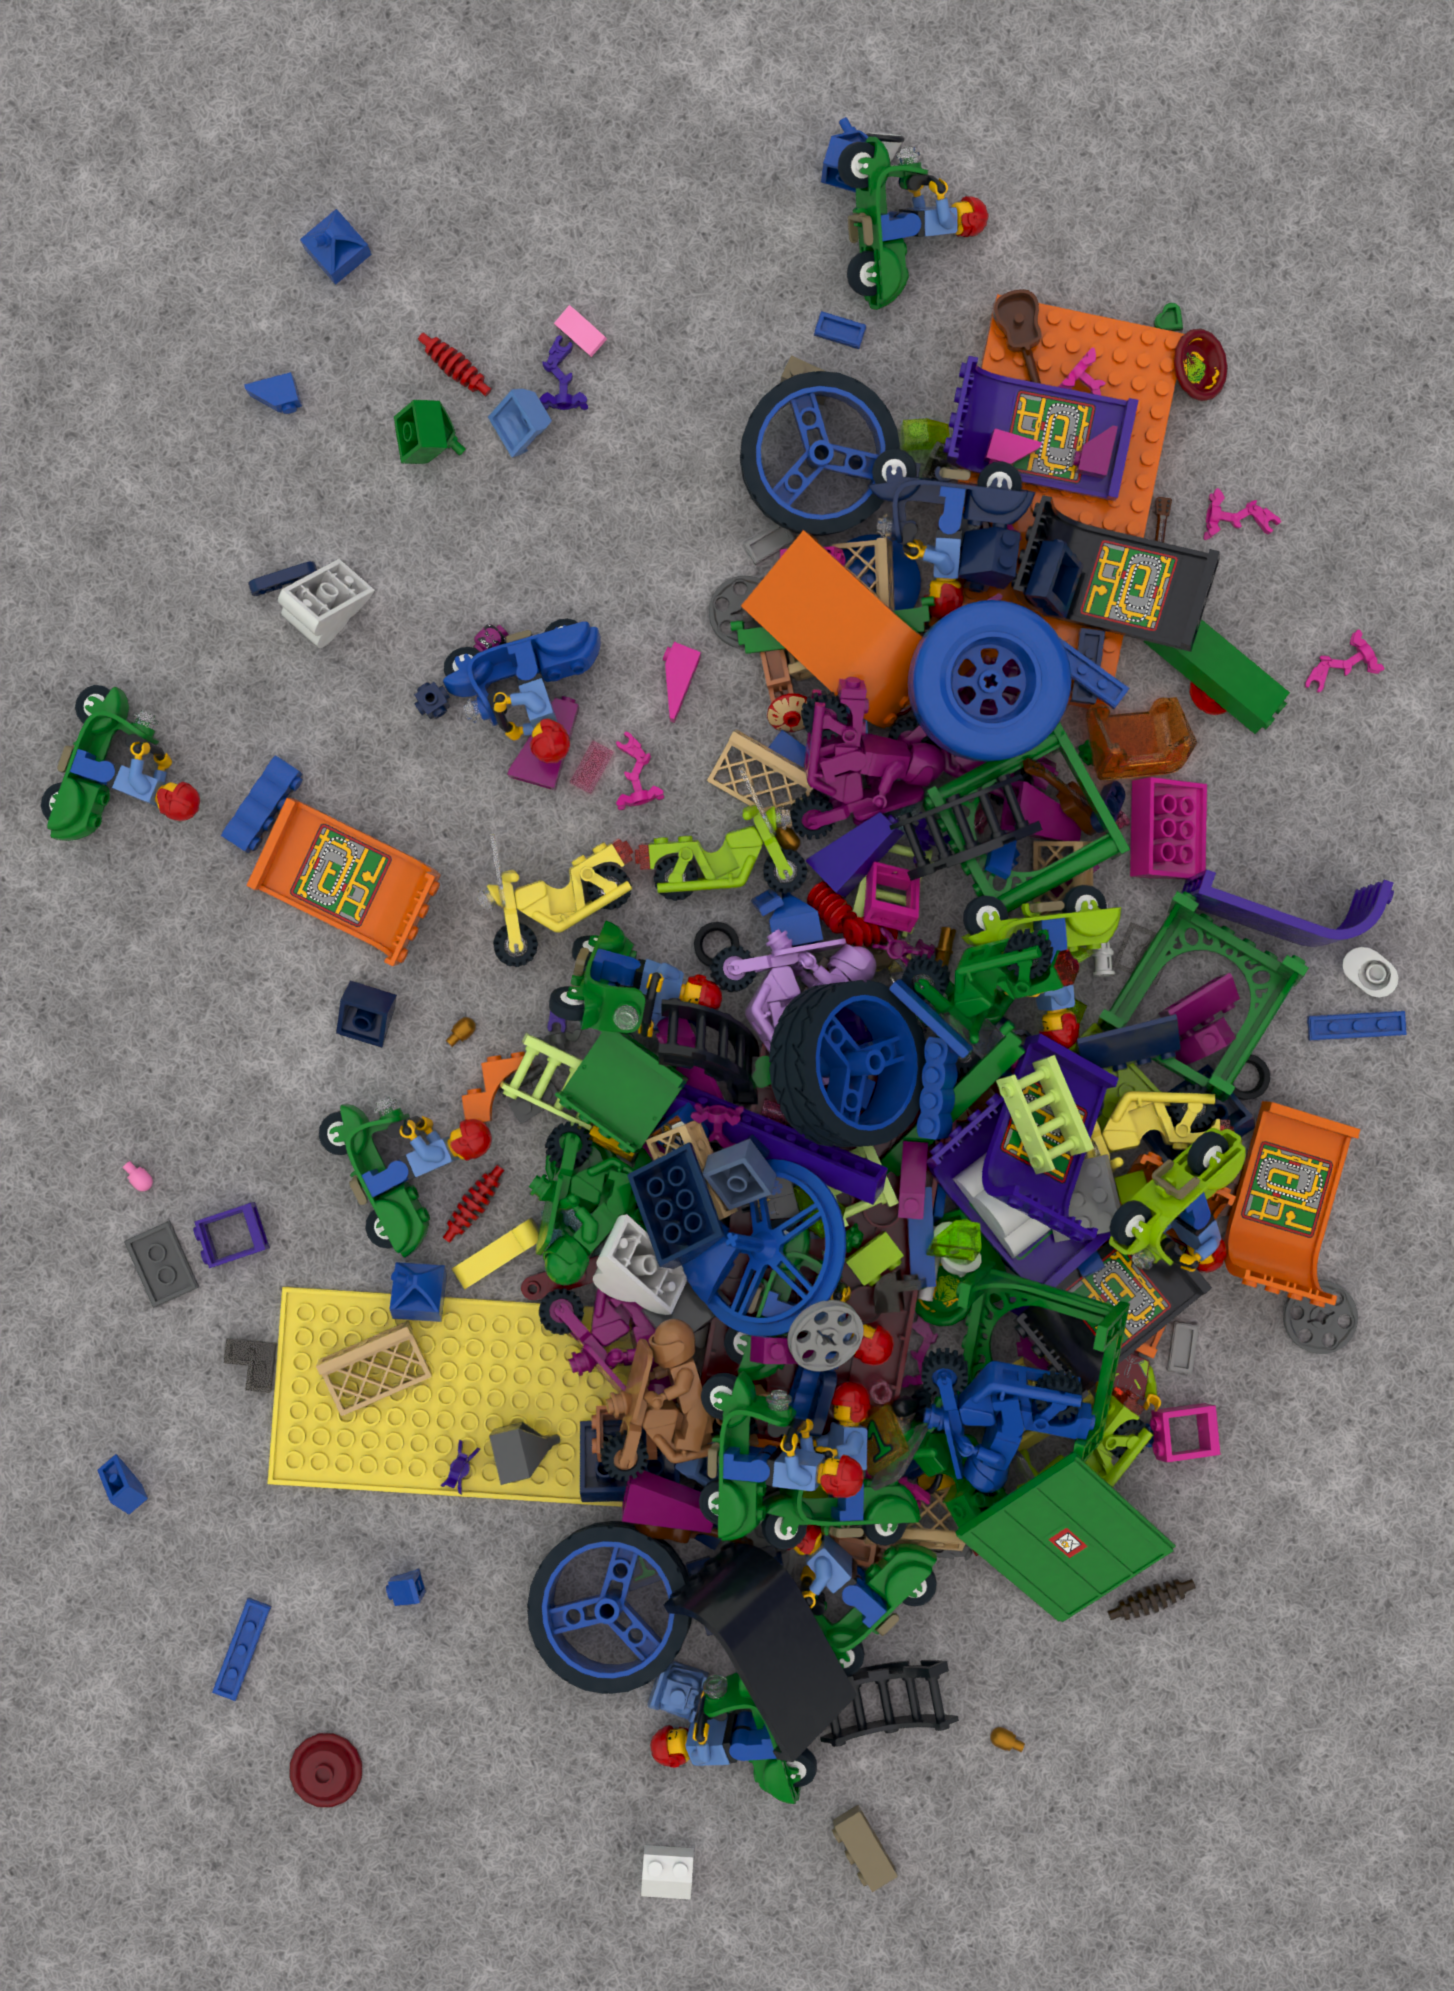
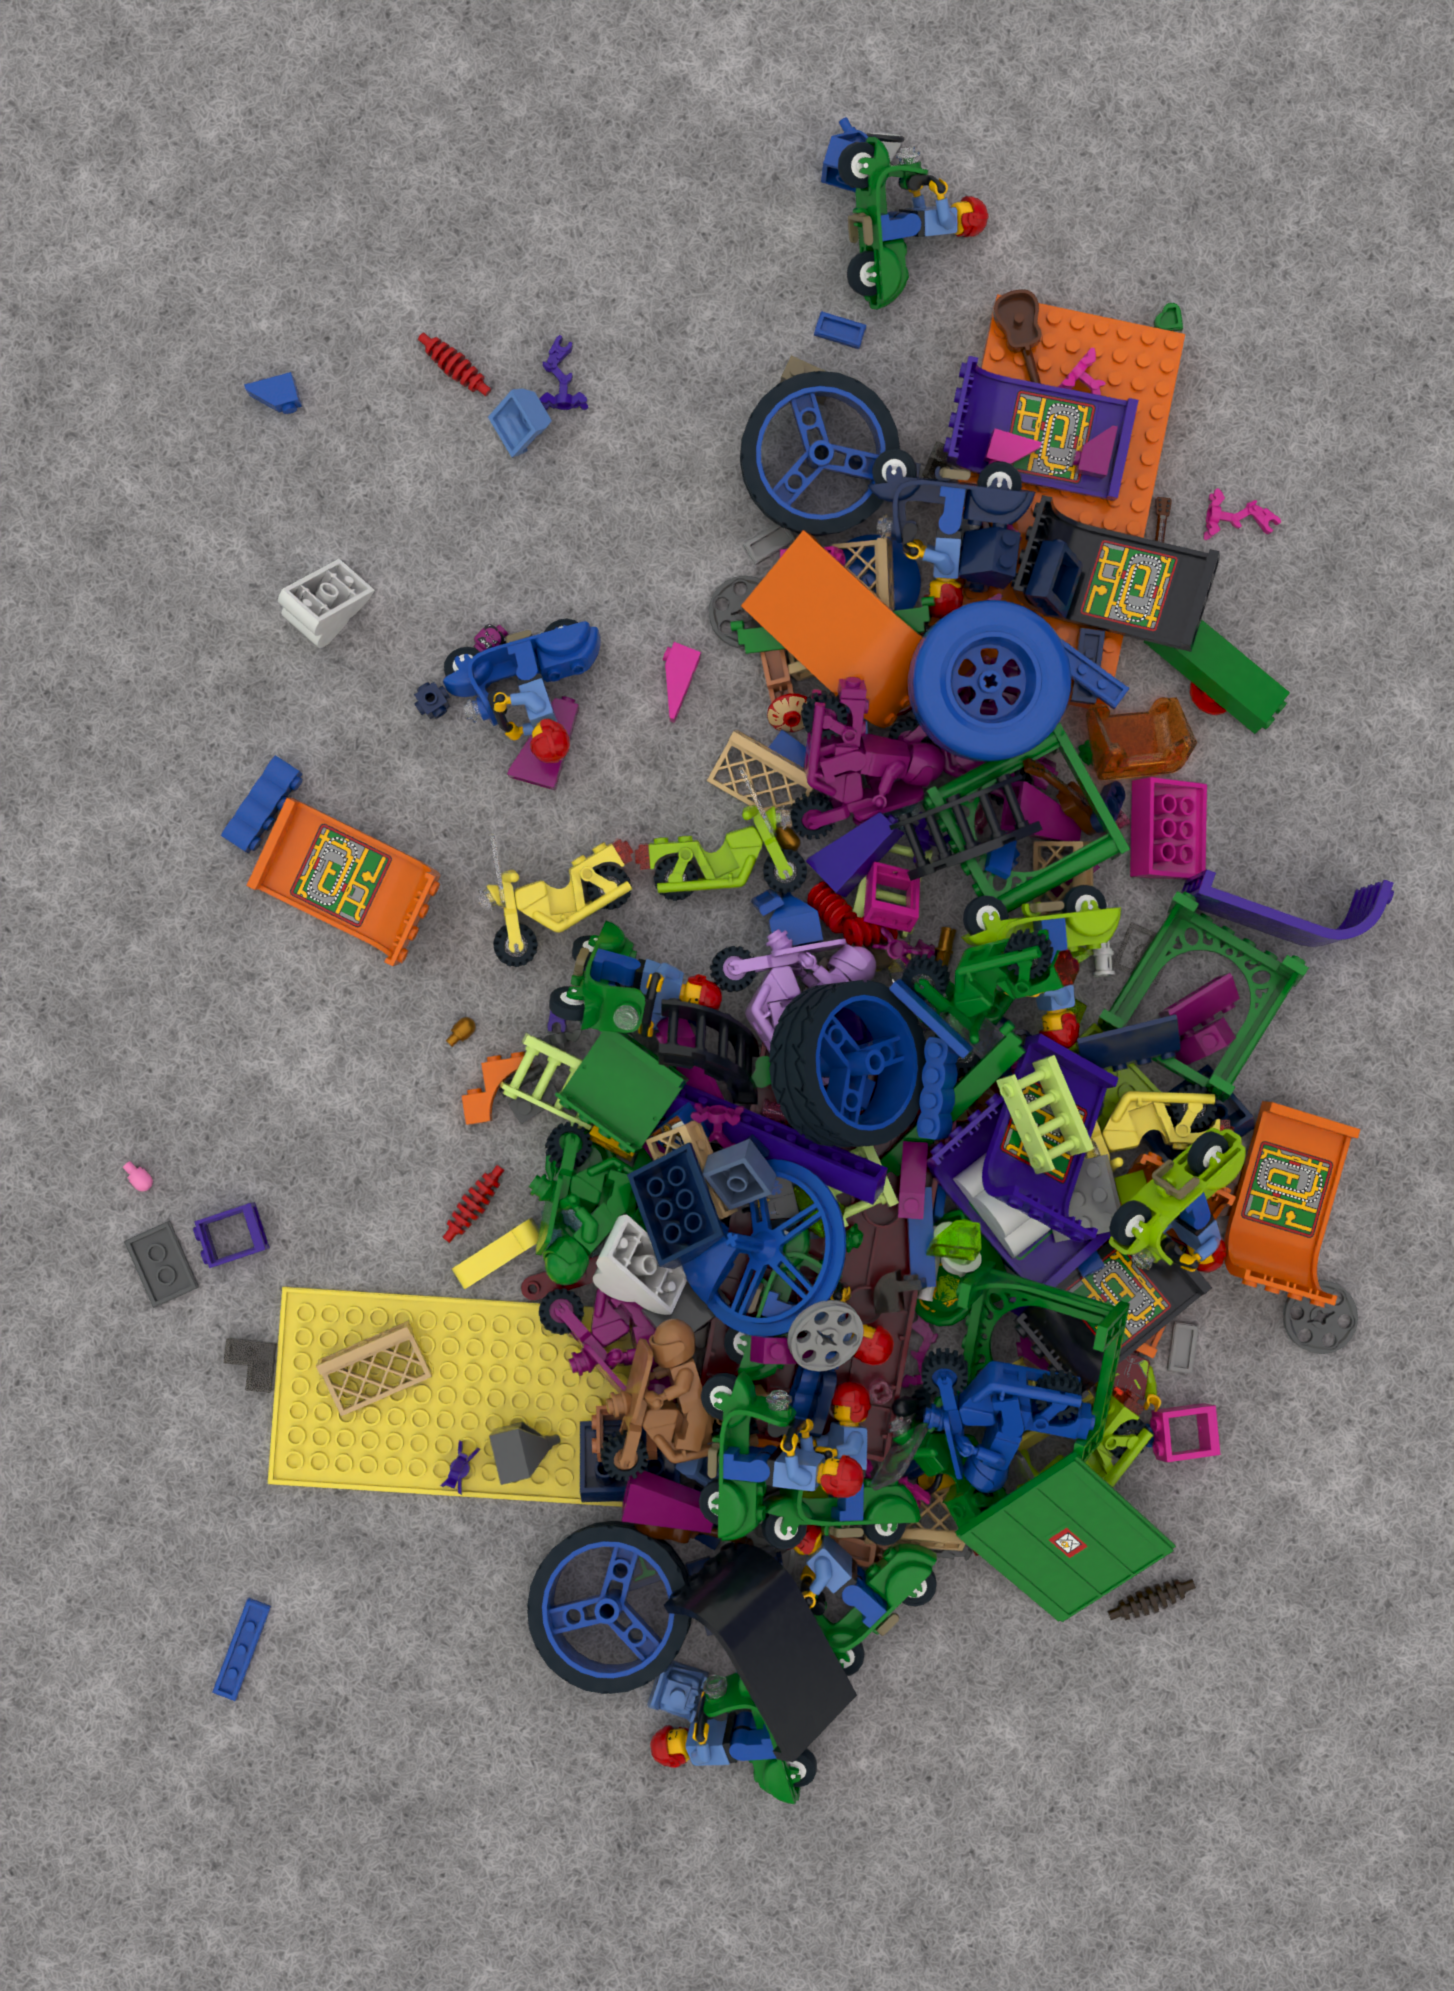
(79, 800): piece -> none
(121, 1485): blue slope -> none
(275, 580): dark blue beam -> none
(325, 1770): dark red piece -> none
(335, 246): blue piece -> none
(365, 1013): dark blue slope -> none
(397, 1213): piece -> none
(406, 1588): blue slope -> none
(418, 1292): blue piece -> none
(424, 432): green piece -> none
(580, 331): bright pink slope -> none
(591, 767): clear pink tile -> none
(640, 796): dark pink piece -> none
(667, 1872): white slope -> none
(706, 929): black tyre -> none
(864, 1849): dark tan brick -> none
(874, 1259): lime brick -> none
(880, 1675): black fence -> none
(884, 1439): clear yellow tile -> none
(922, 434): clear neon green slope -> none
(1005, 1739): pearl gold cylinder -> none
(1200, 364): dark red piece -> none
(1264, 1075): black tyre -> none
(1356, 1025): blue tile -> none
(1364, 653): dark pink piece -> none
(1370, 971): white piece -> none

